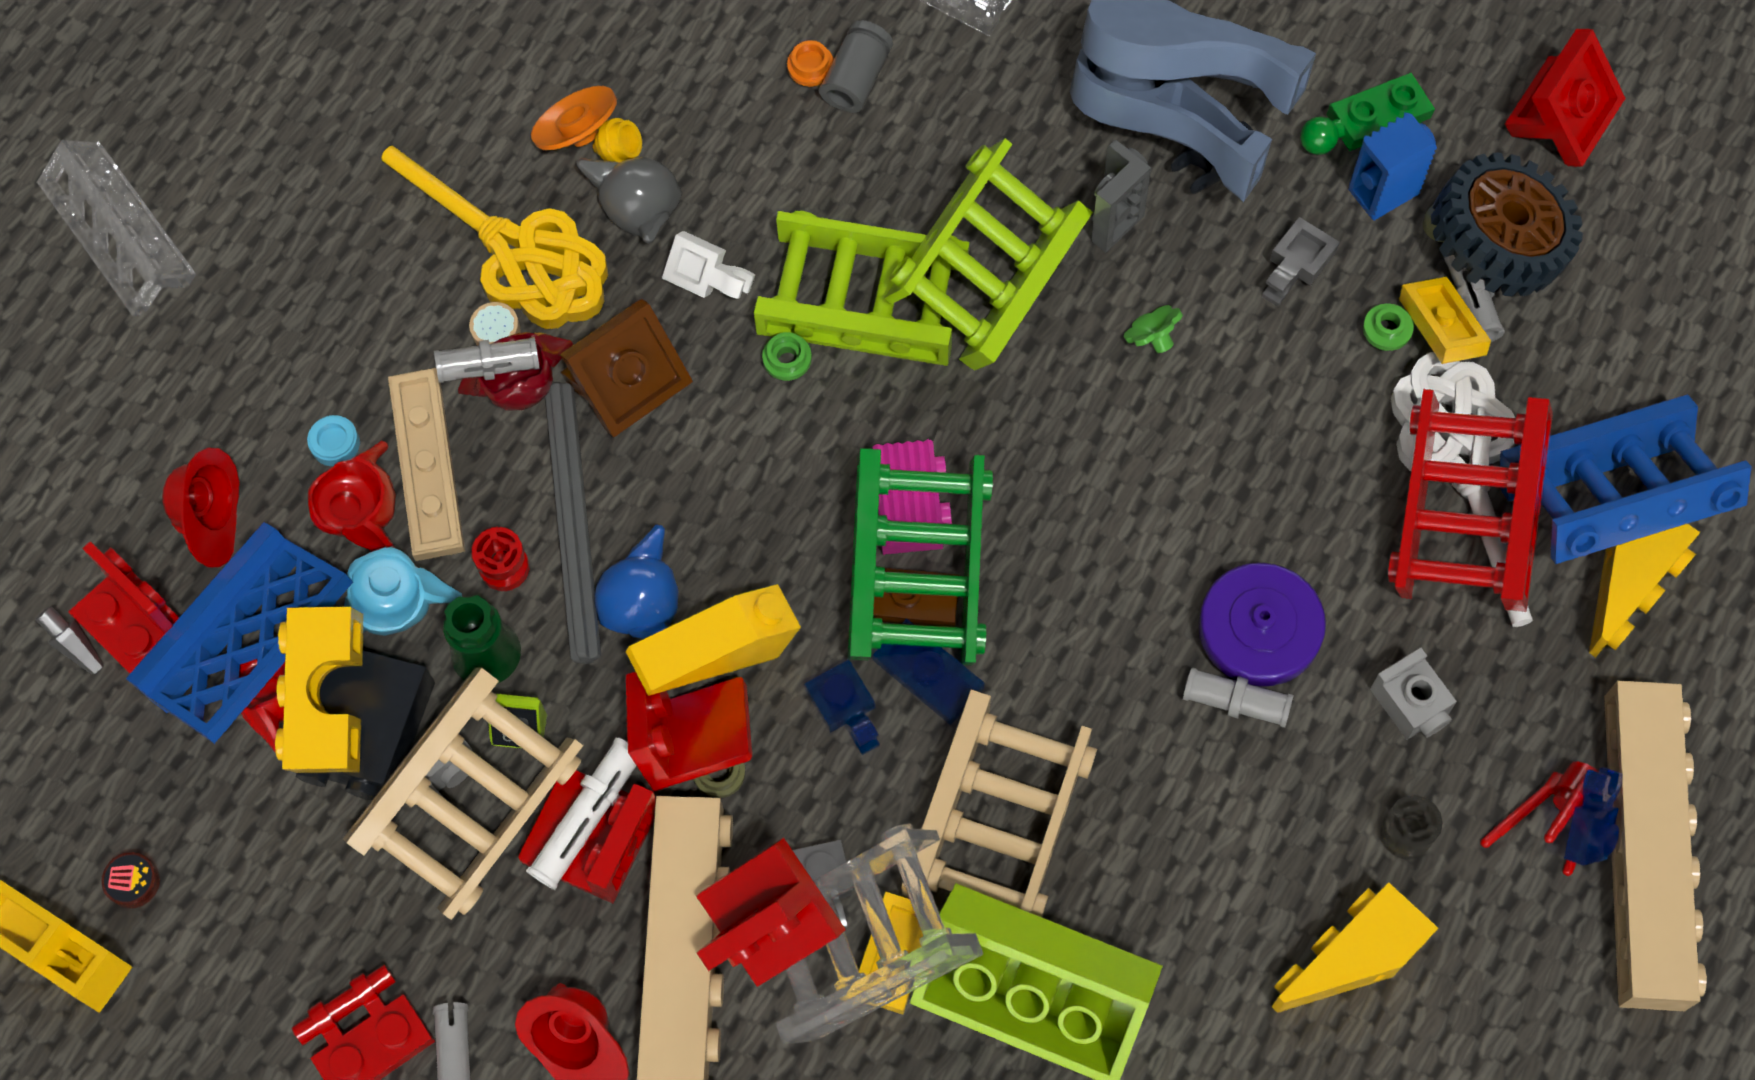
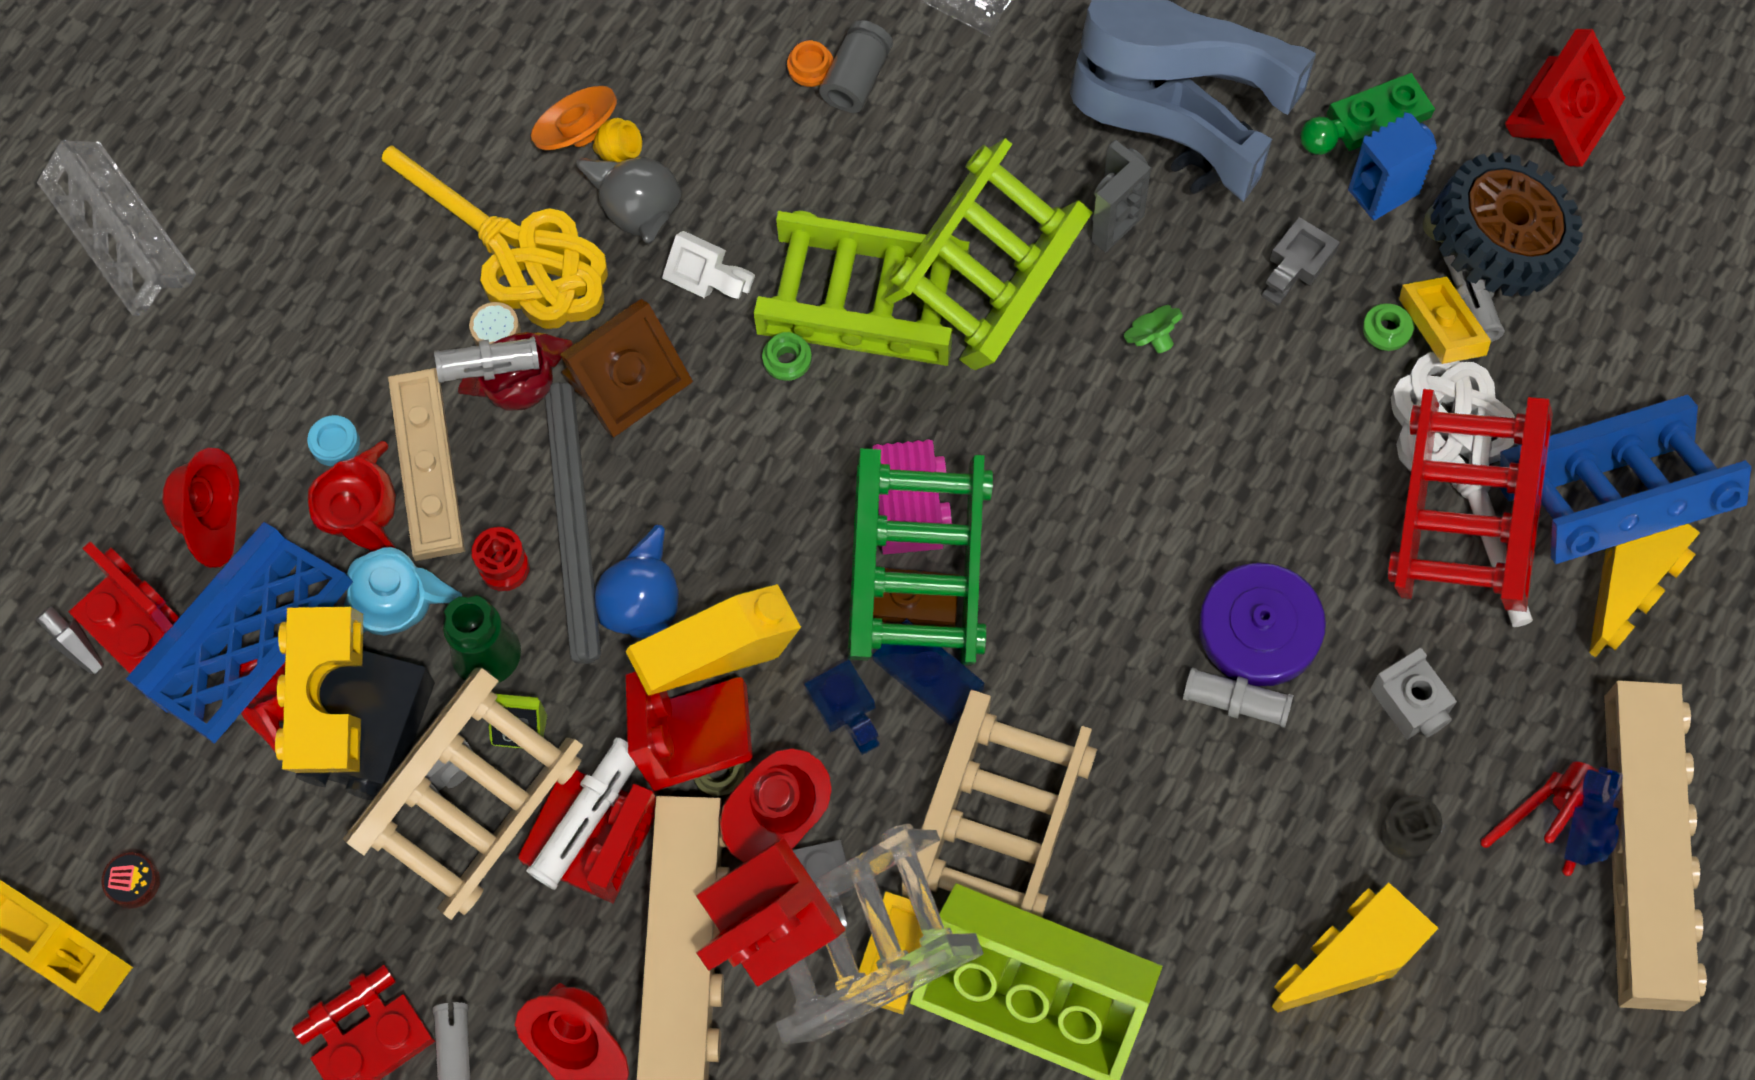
(775, 802): none -> red piece

